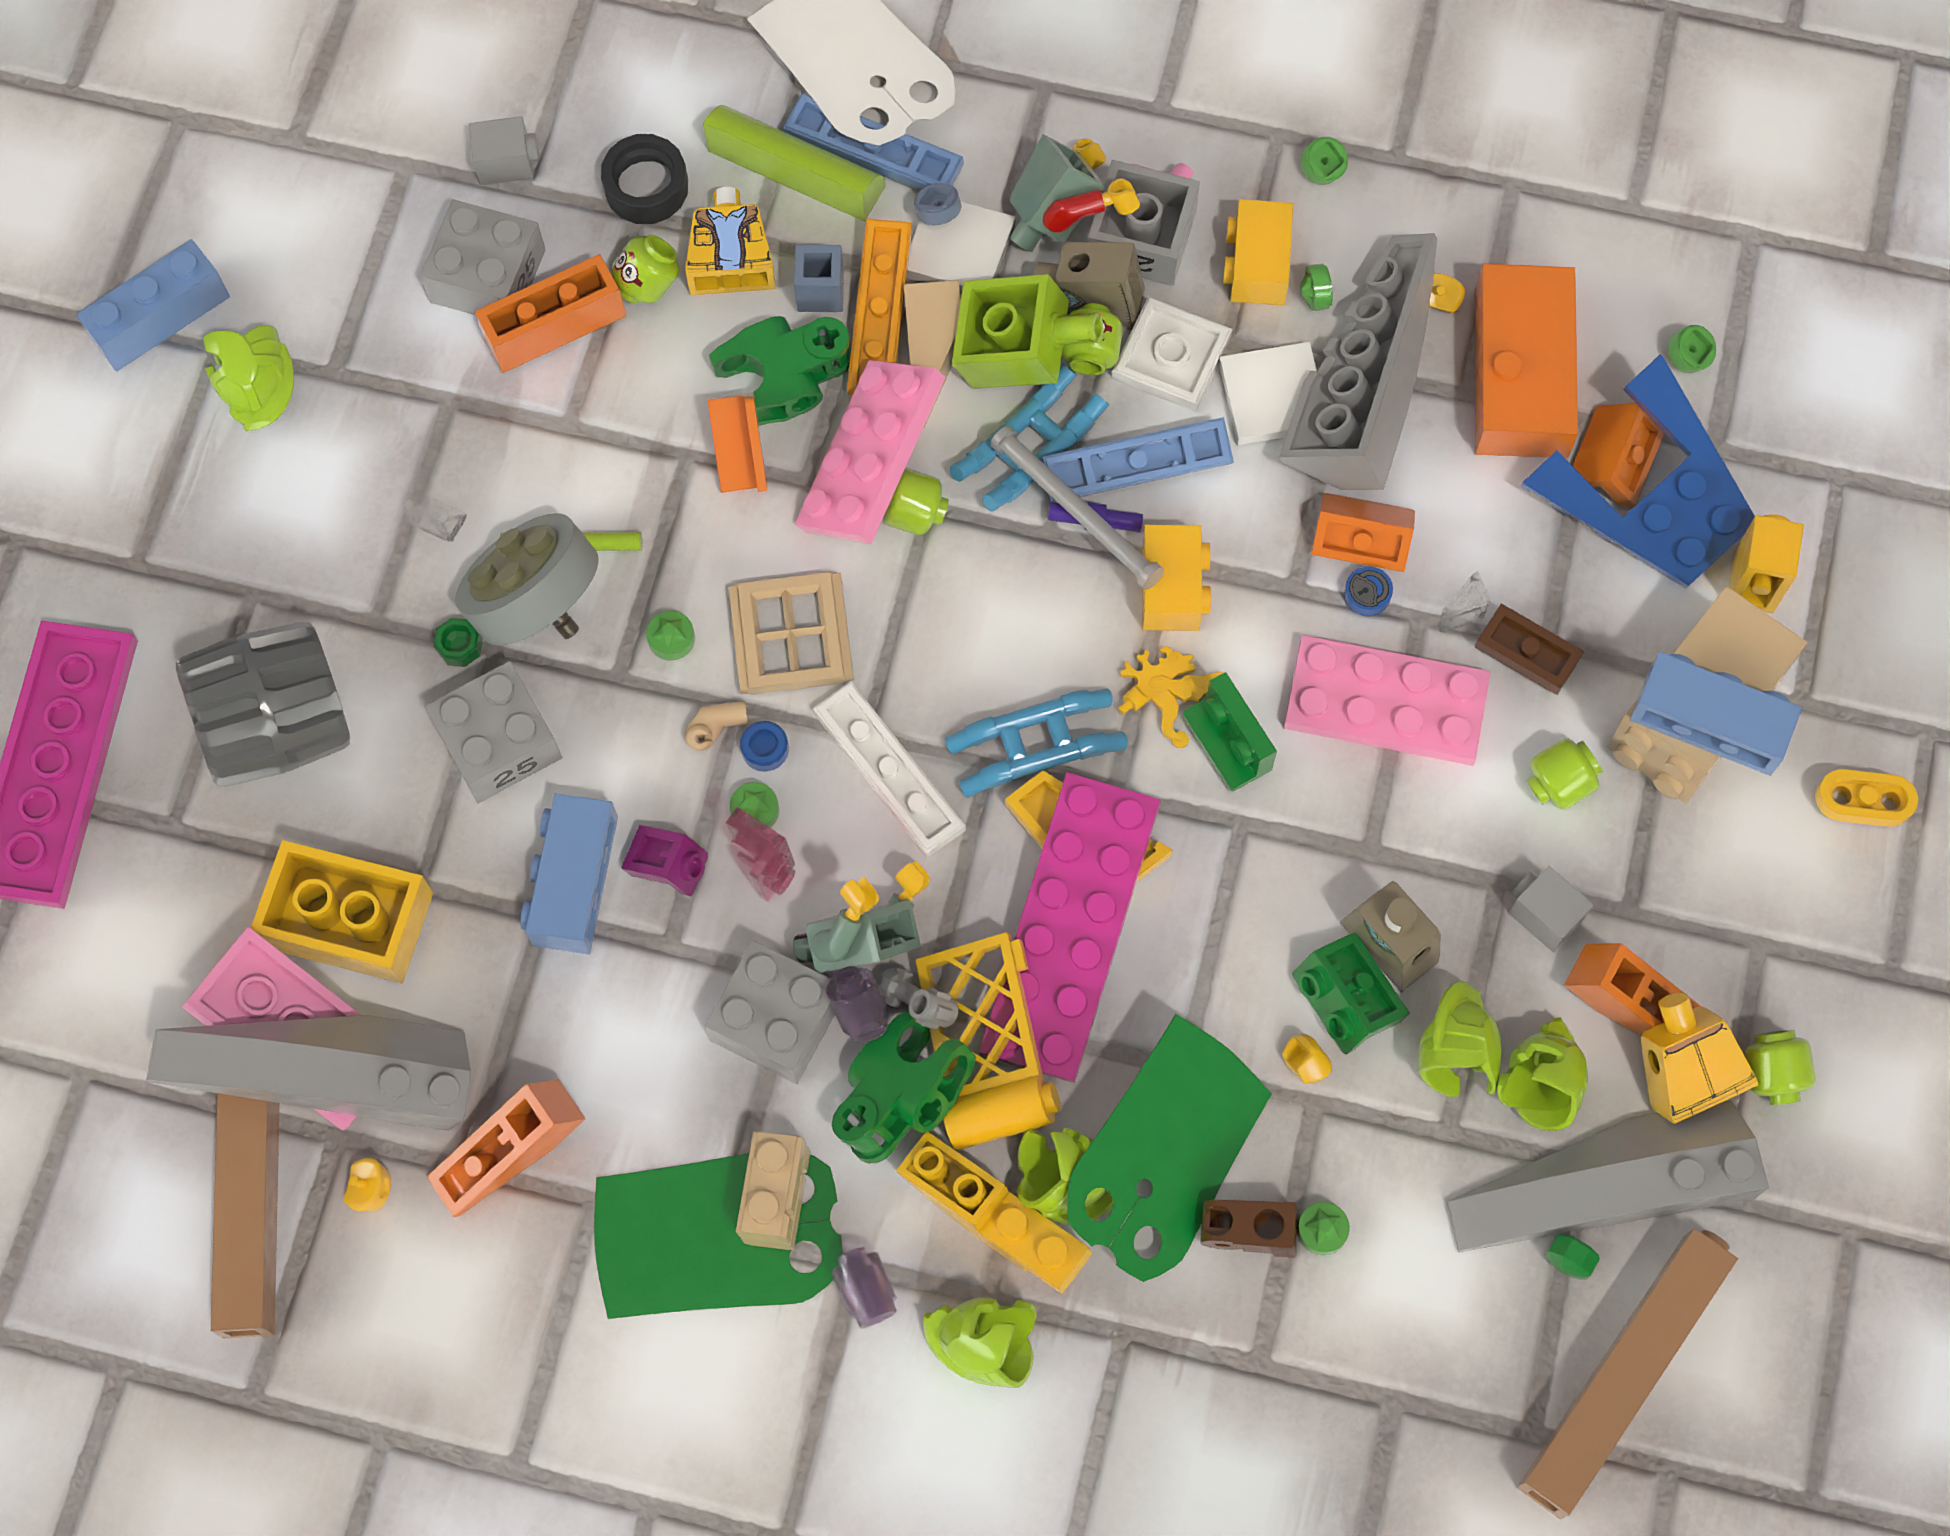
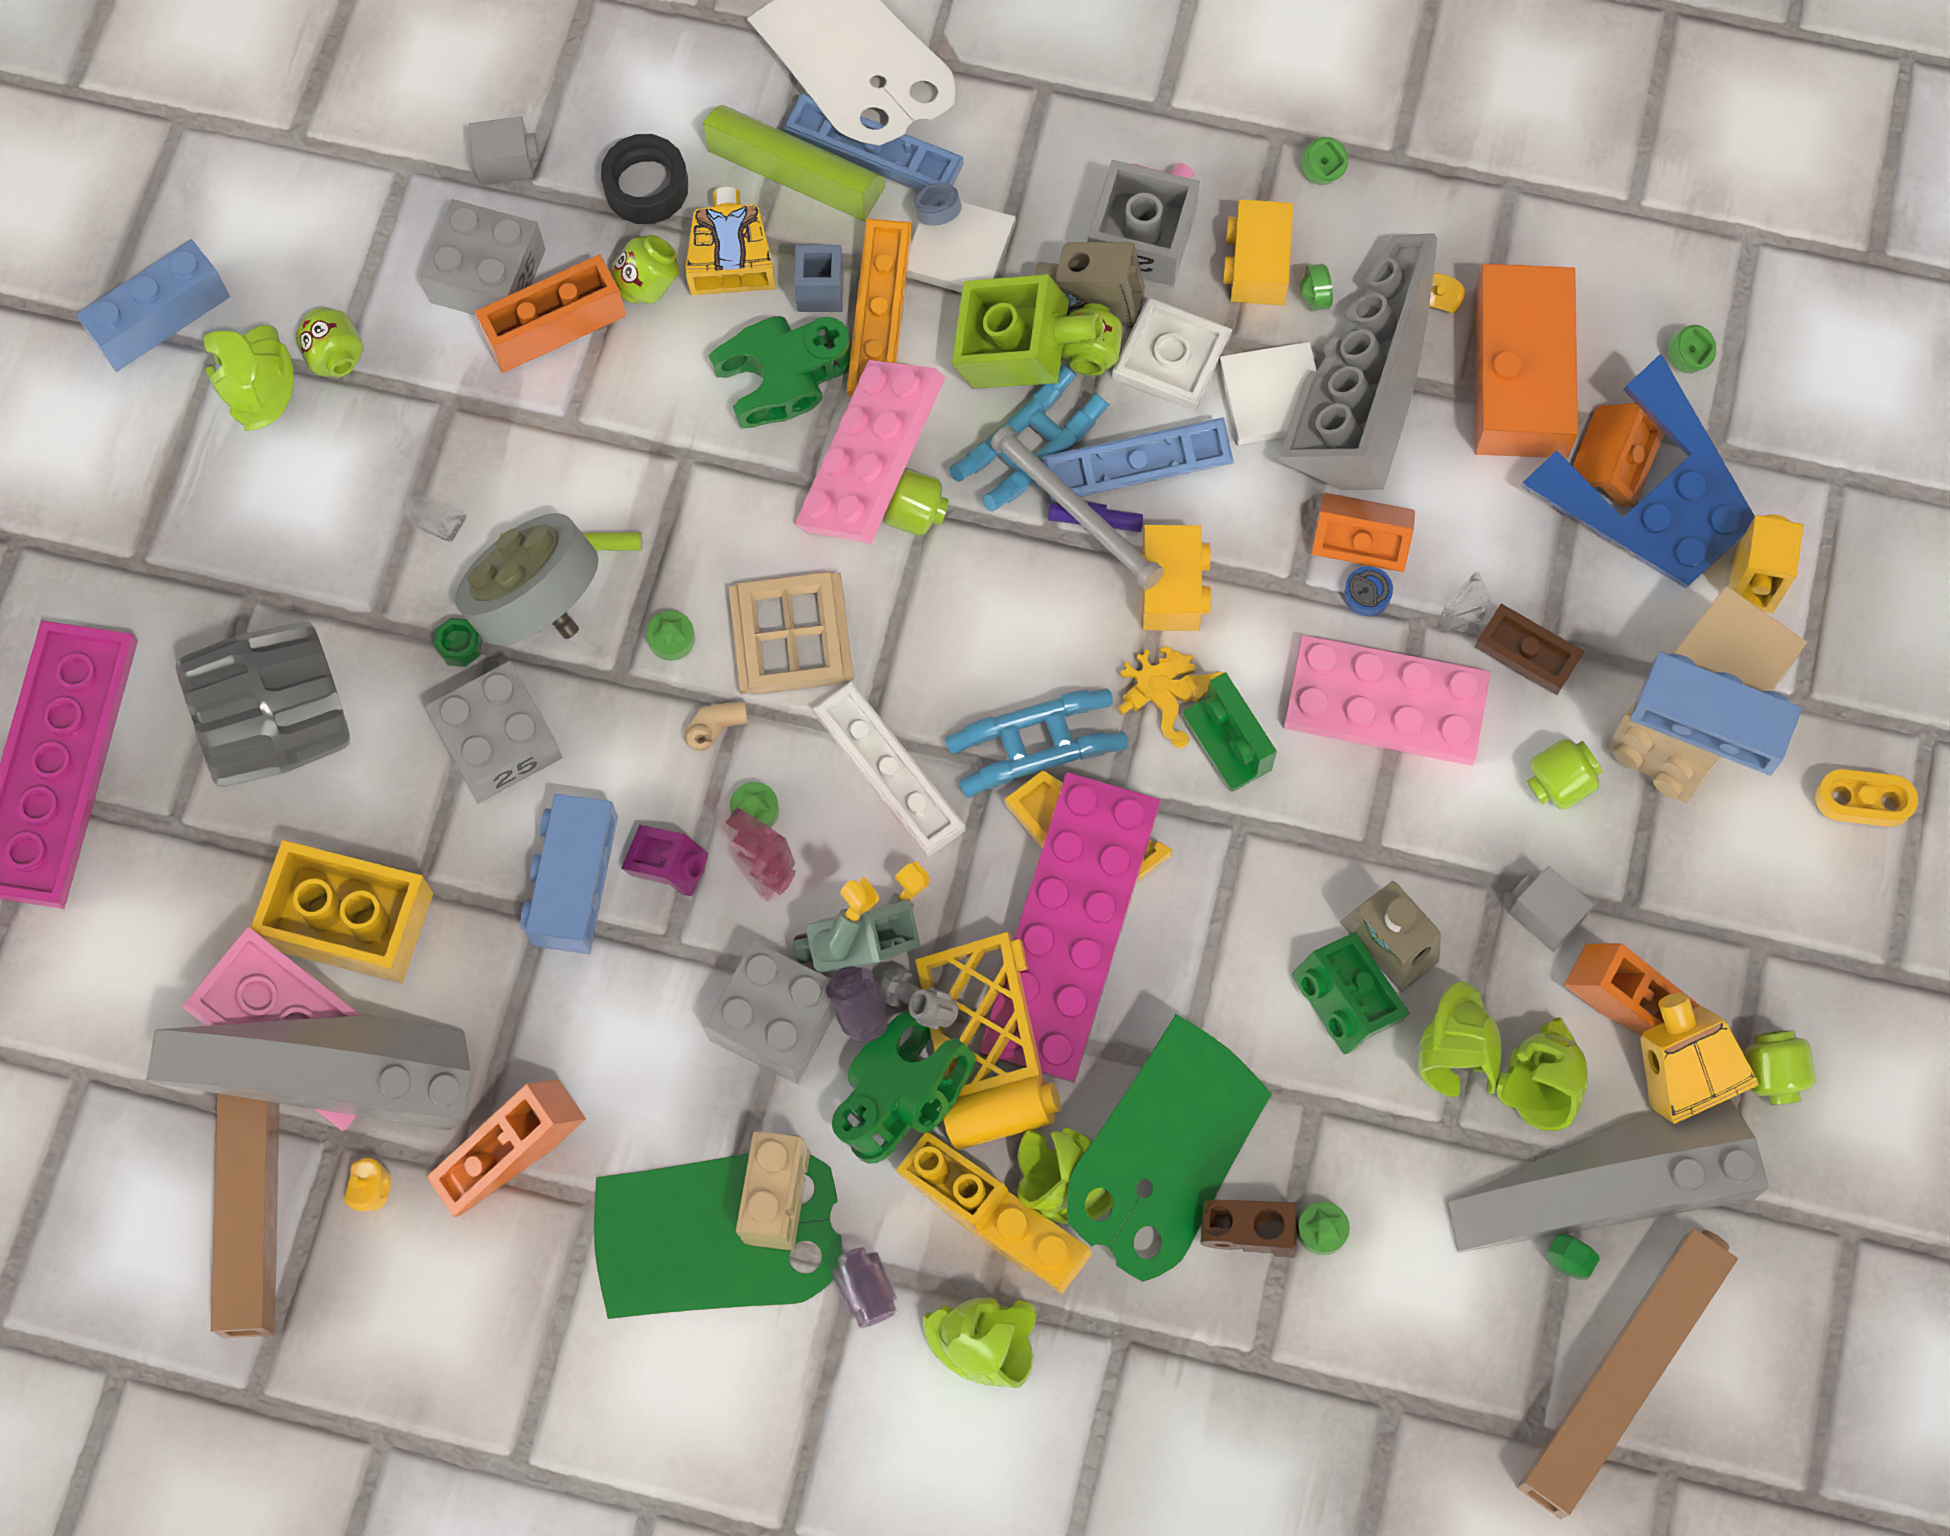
(329, 342): none -> lime head
(737, 442): orange panel -> none
(764, 746): blue tile -> none
(932, 324): tan slope -> none
(1062, 189): sand green torso -> none
(1306, 1059): yellow piece -> none

